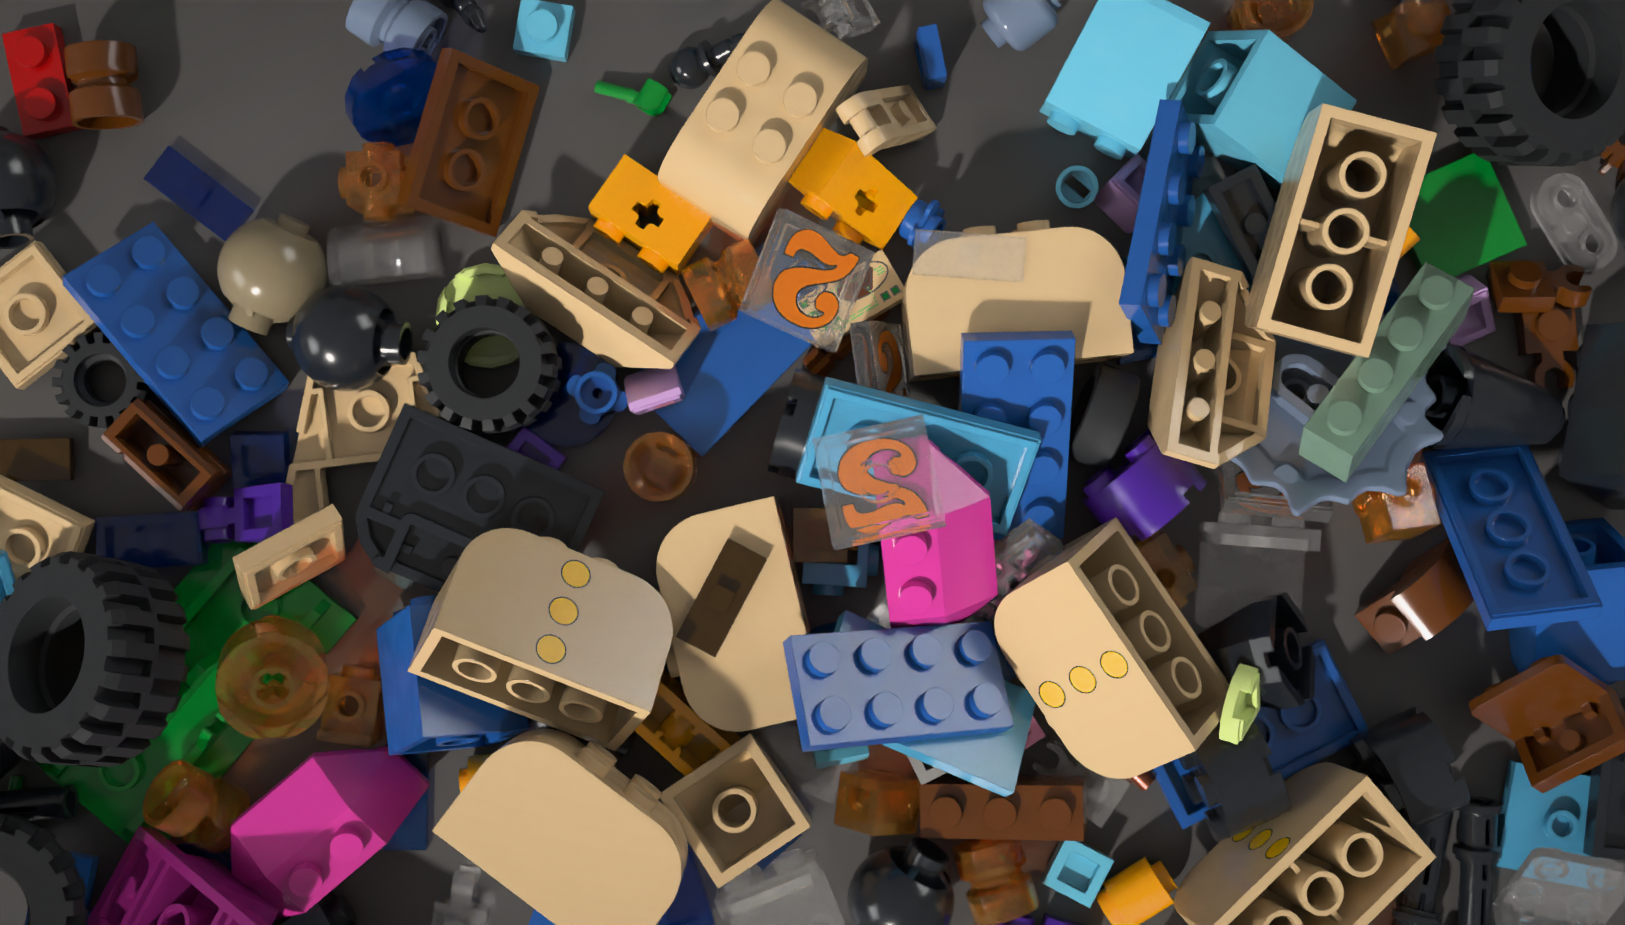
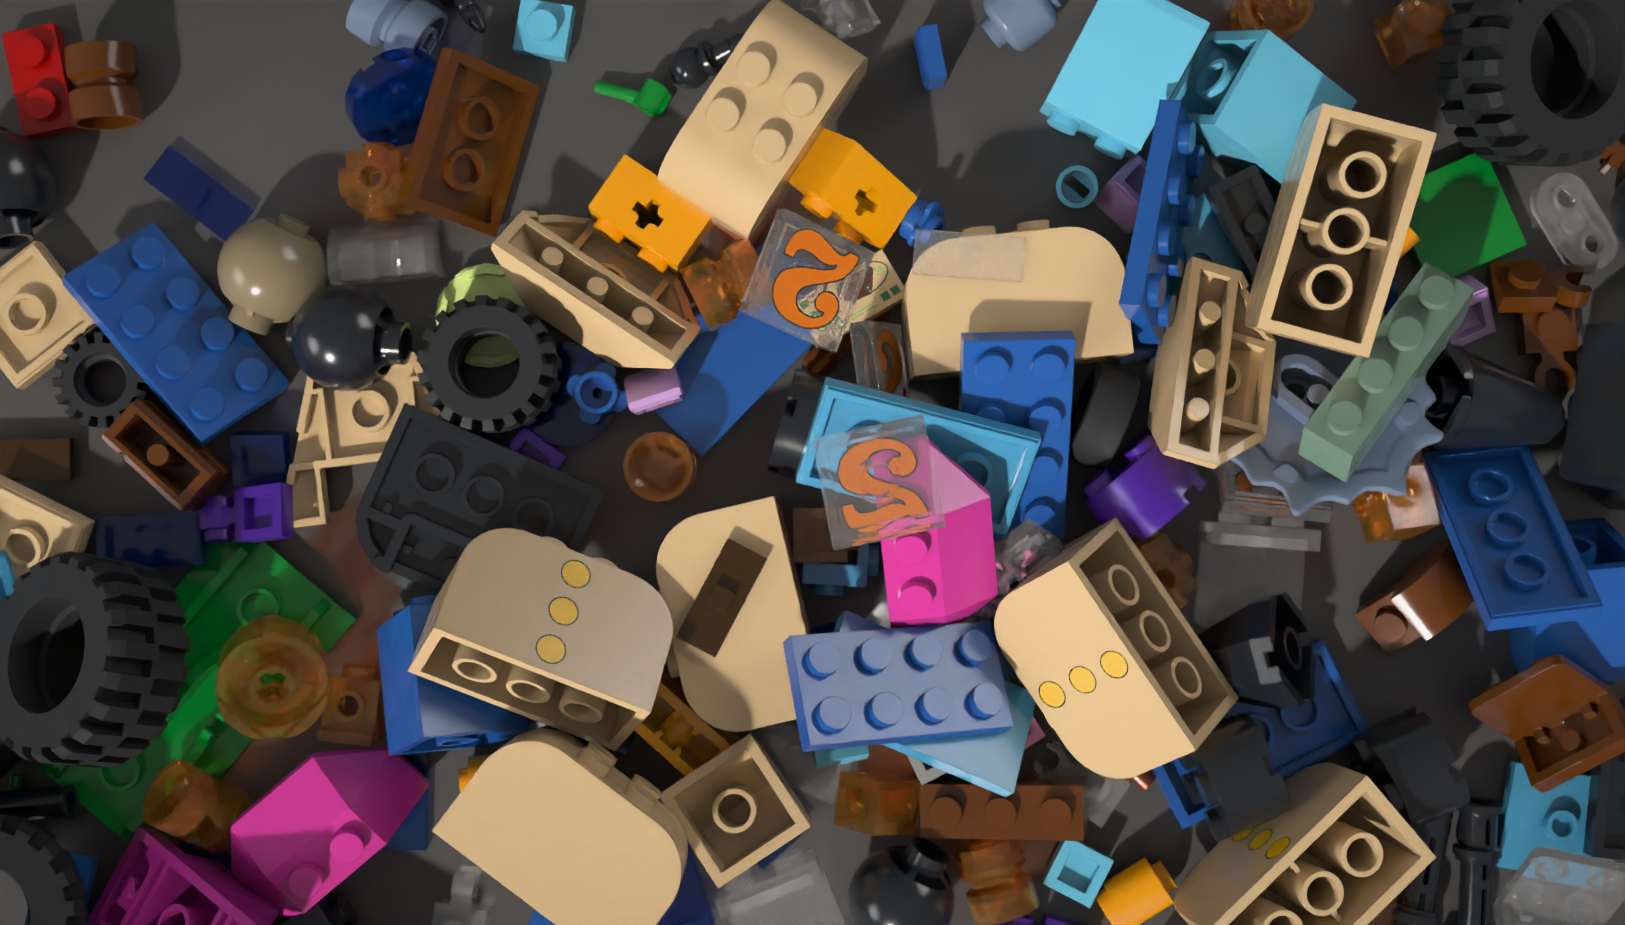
(291, 557): tan plate -> none
(886, 118): tan plate -> none
(1240, 704): yellowish green tile -> none

